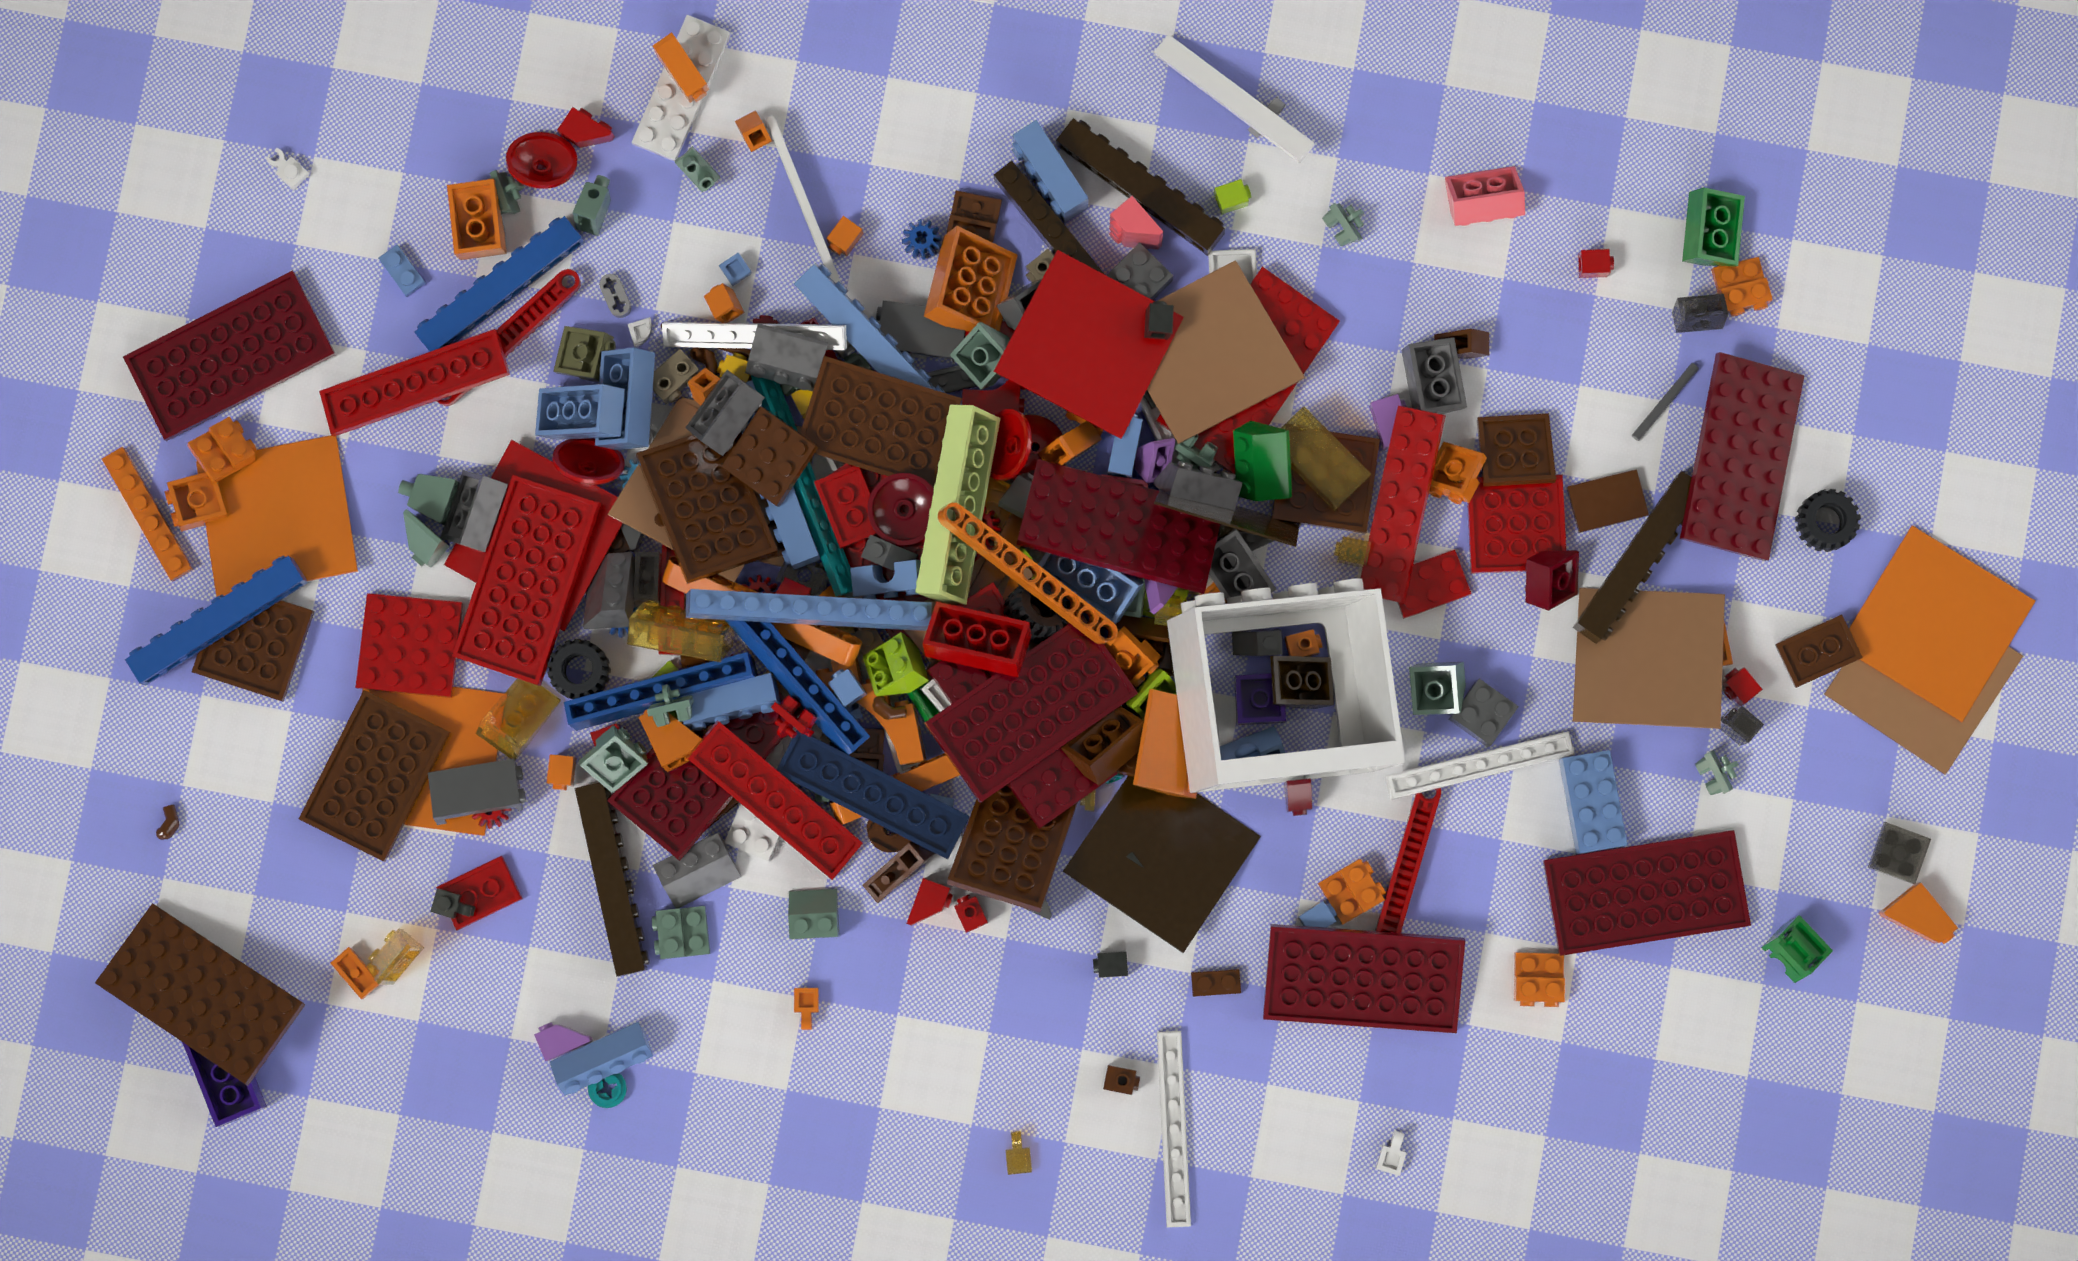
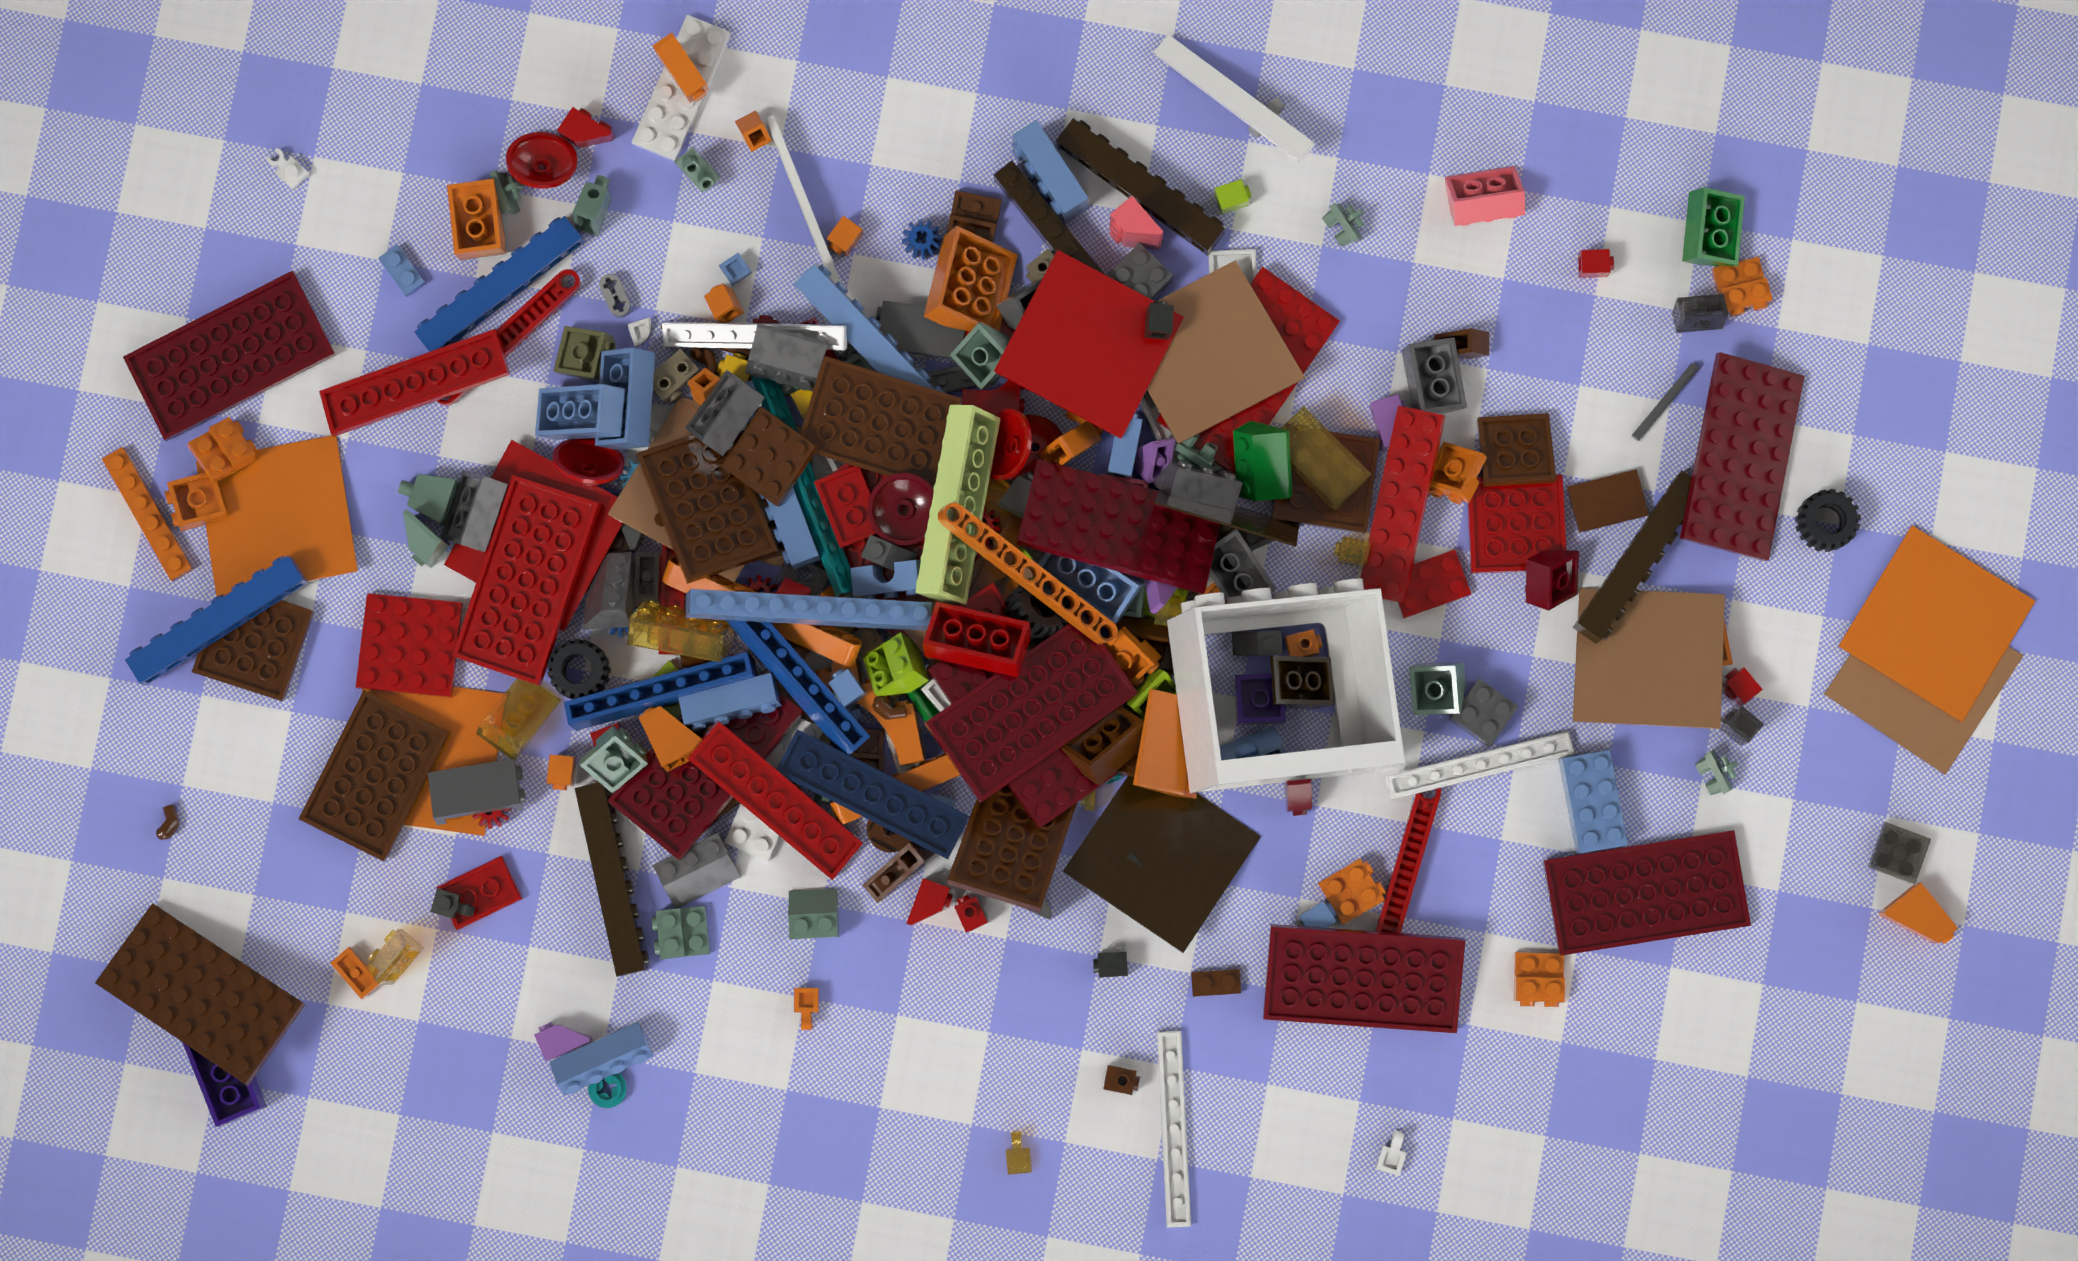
(660, 710): sand green hips -> none
(786, 710): red hips -> none
(1798, 951): green piece -> none
(1818, 651): reddish brown plate -> none

